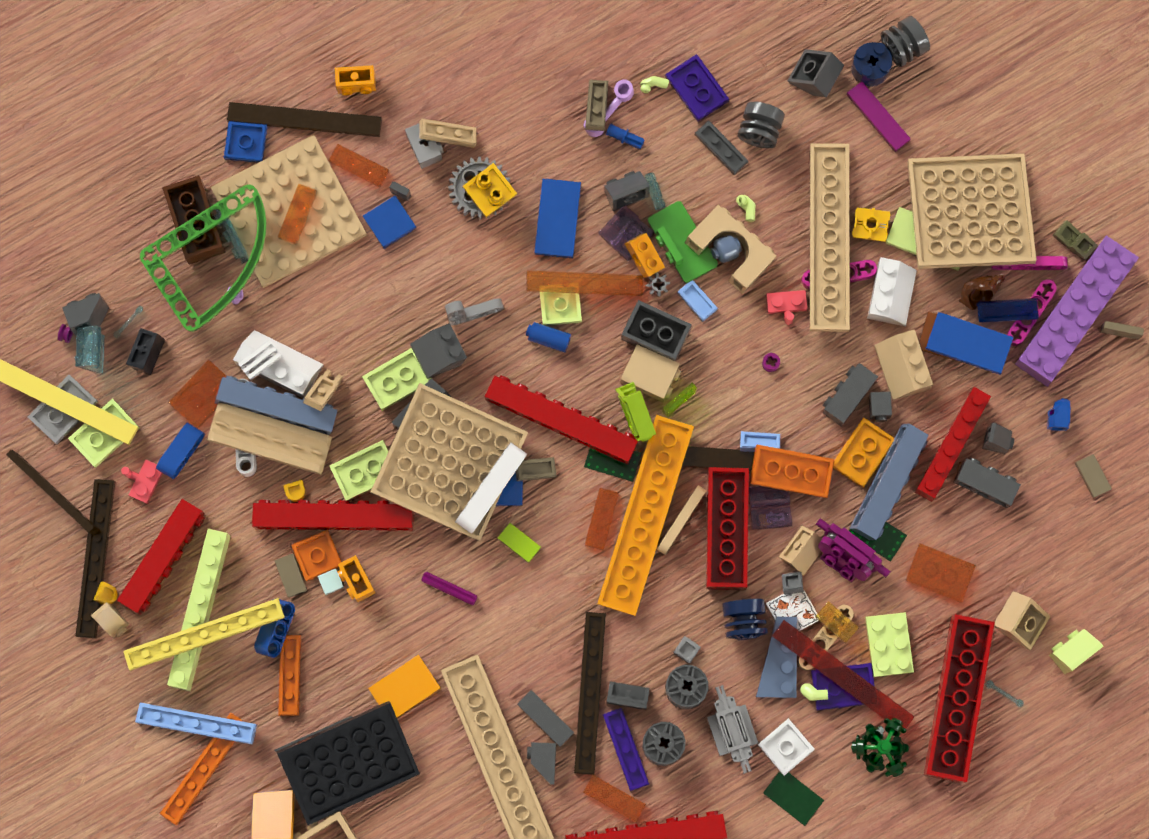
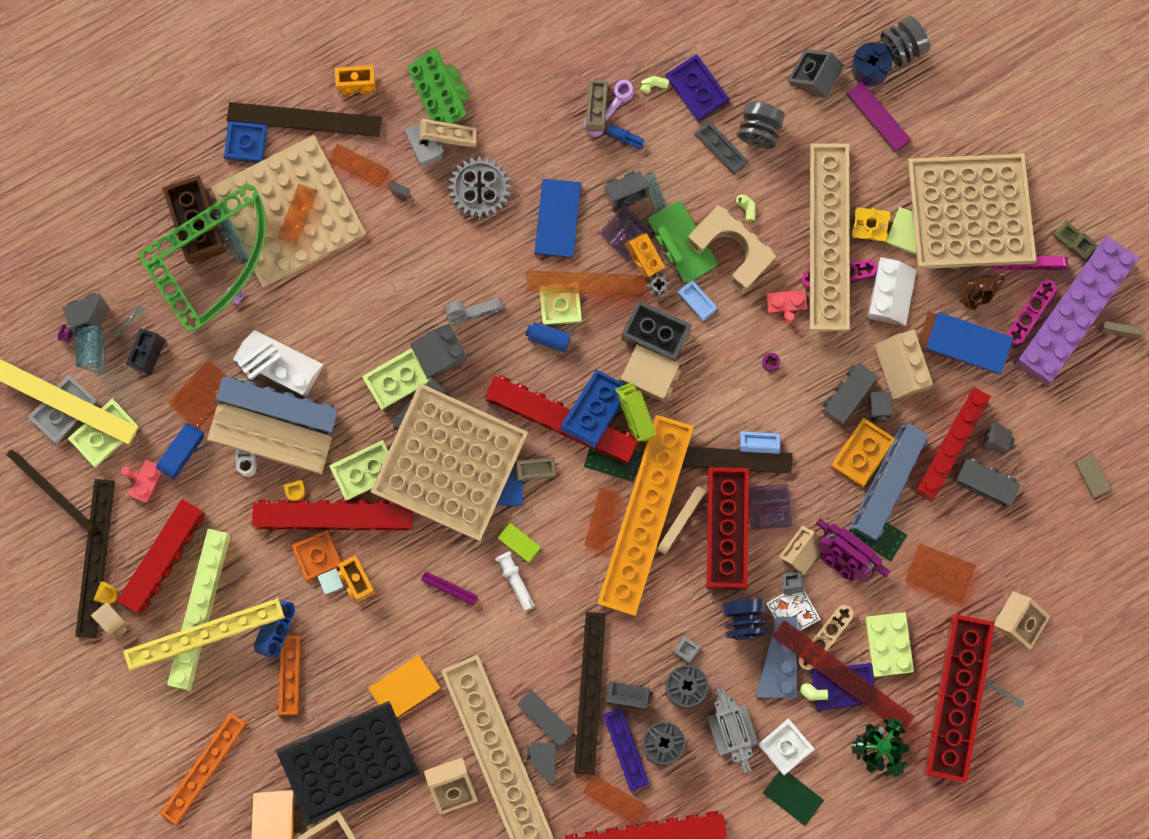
(196, 723): light blue tile -> none
(290, 575): dark tan tile -> none
(322, 391): tan hinge -> none
(389, 222): blue tile -> none
(439, 87): none -> bright green bracket
(450, 786): none -> tan slope
(489, 190): yellow plate -> none
(491, 488): white beam -> none
(510, 572): none -> white pin
(593, 409): none -> blue tile
(679, 399): clear neon green tile -> none
(726, 249): sand blue head -> none
(791, 471): orange tile -> none
(837, 622): clear yellow plate -> none
(1008, 310): clear blue plate -> none
(1059, 416): blue rock -> none
(1075, 651): yellowish green slope -> none

